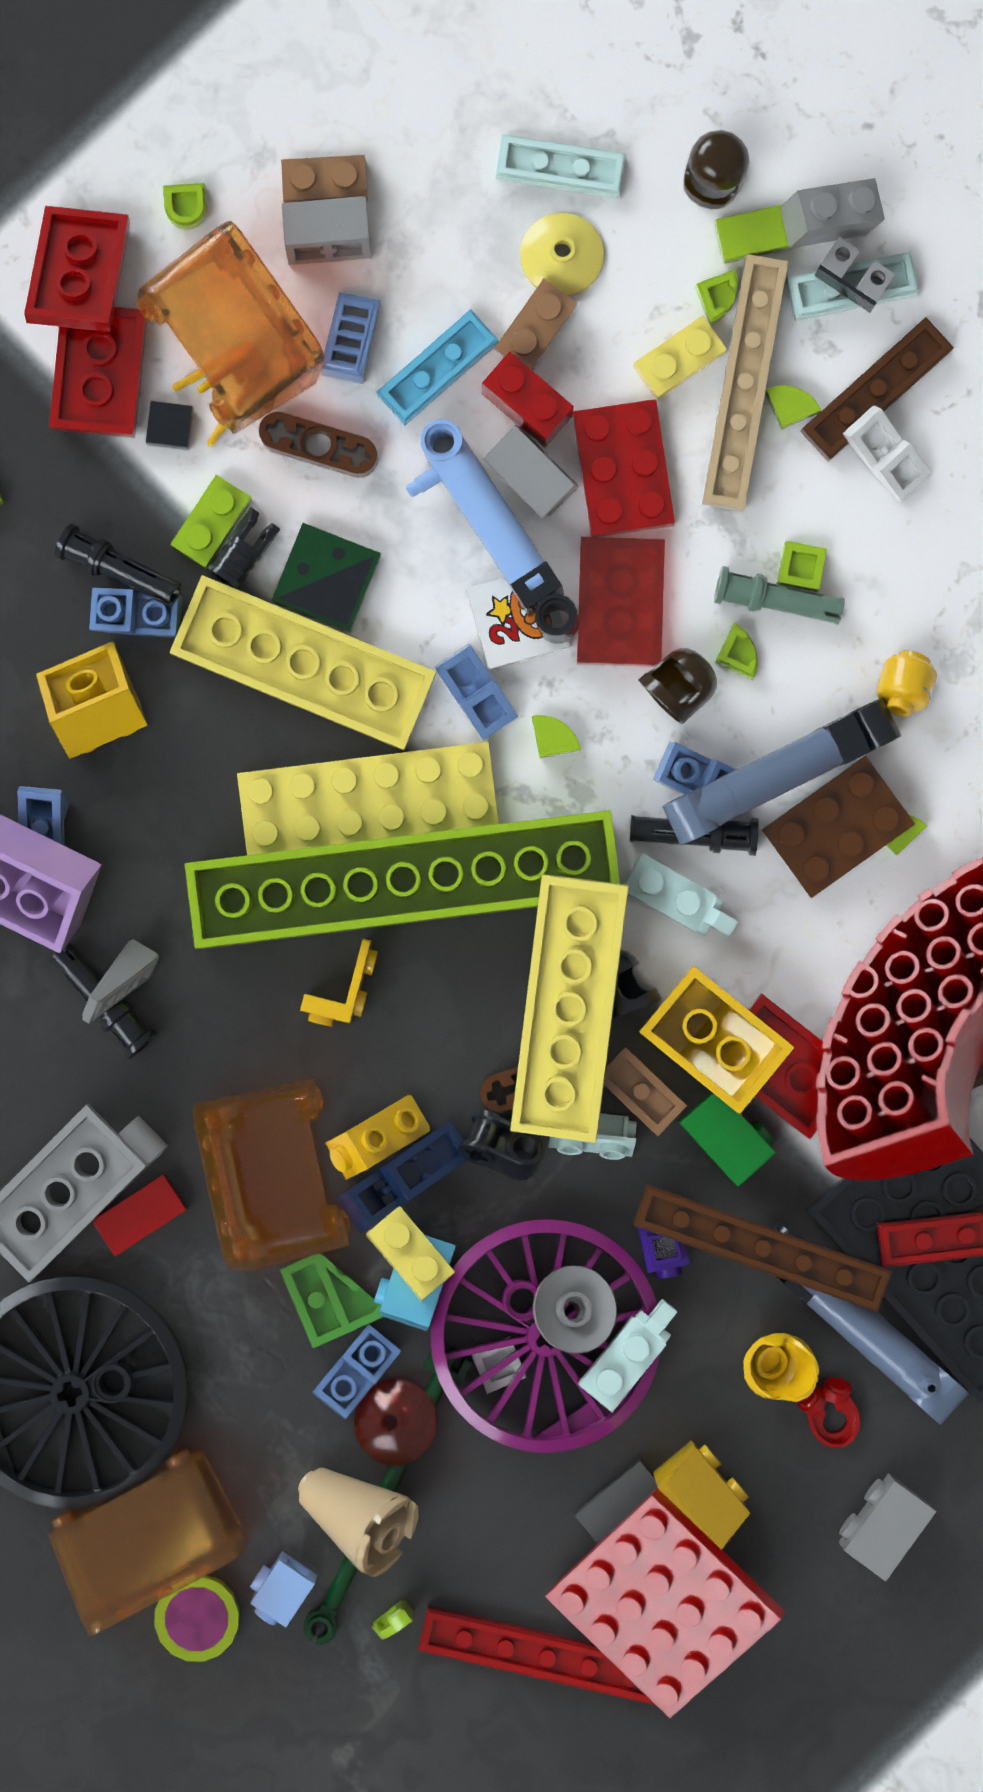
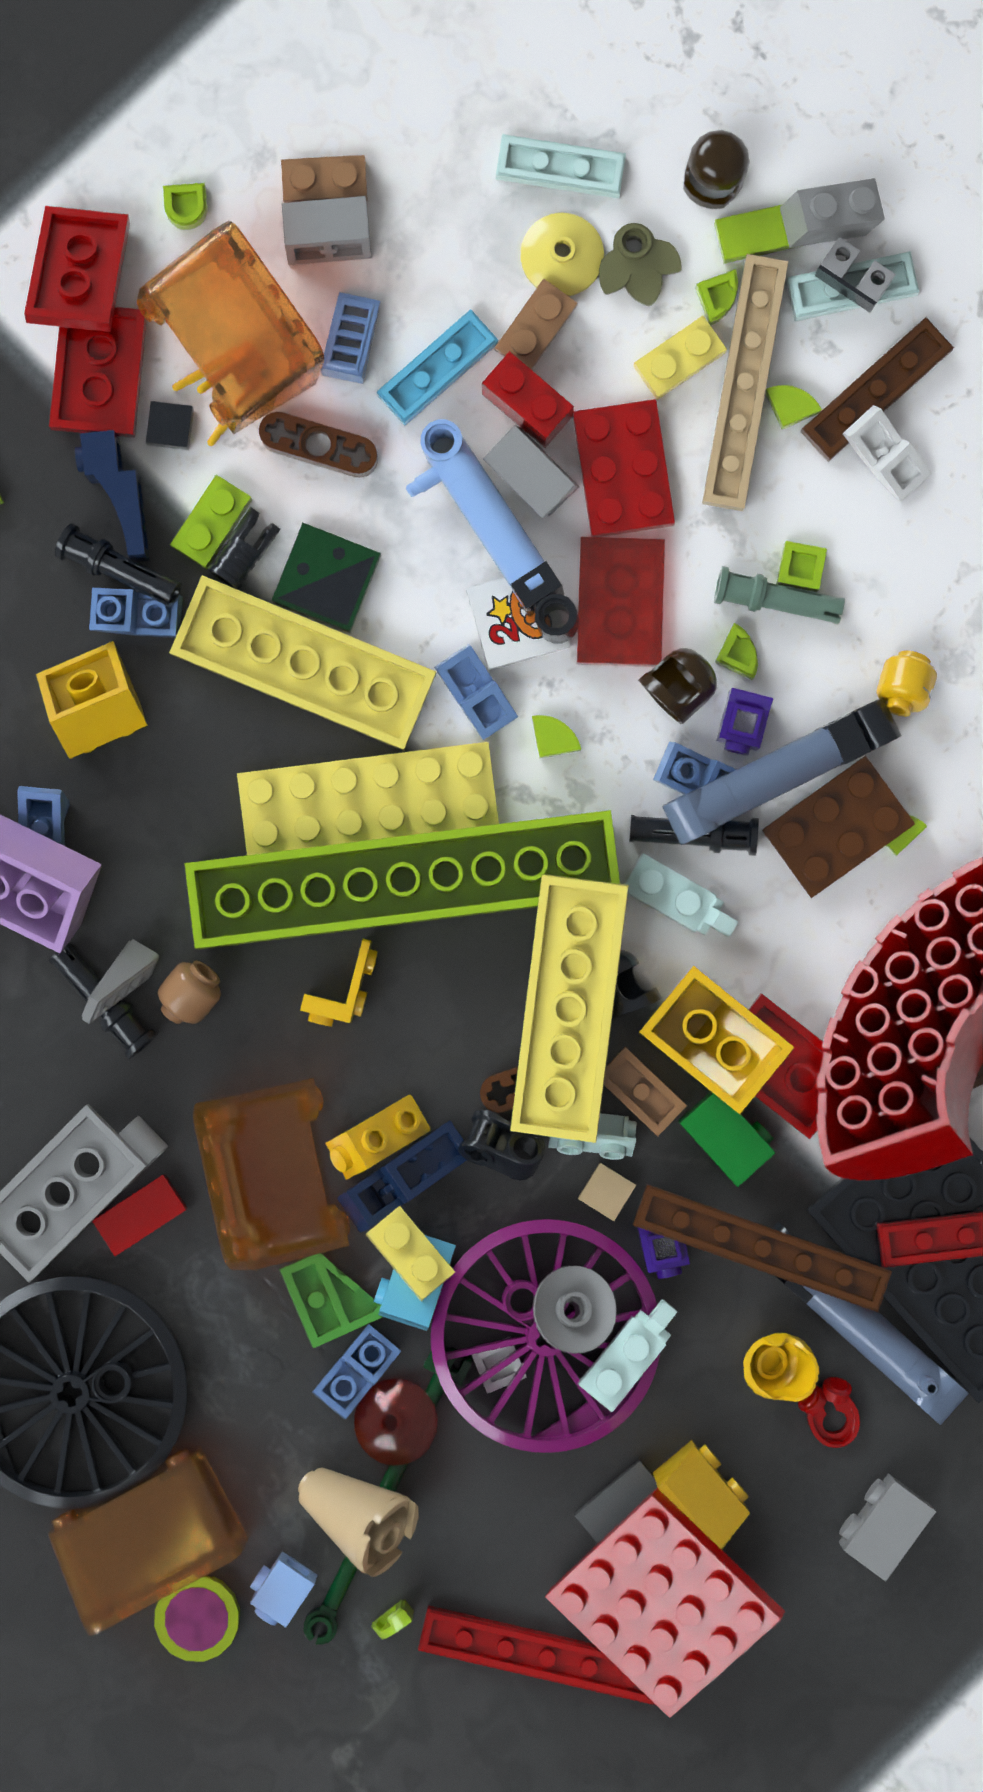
(102, 463): none -> dark blue slope
(189, 992): none -> medium nougat head
(606, 1191): none -> tan tile
(640, 270): none -> olive plate
(744, 721): none -> dark purple window

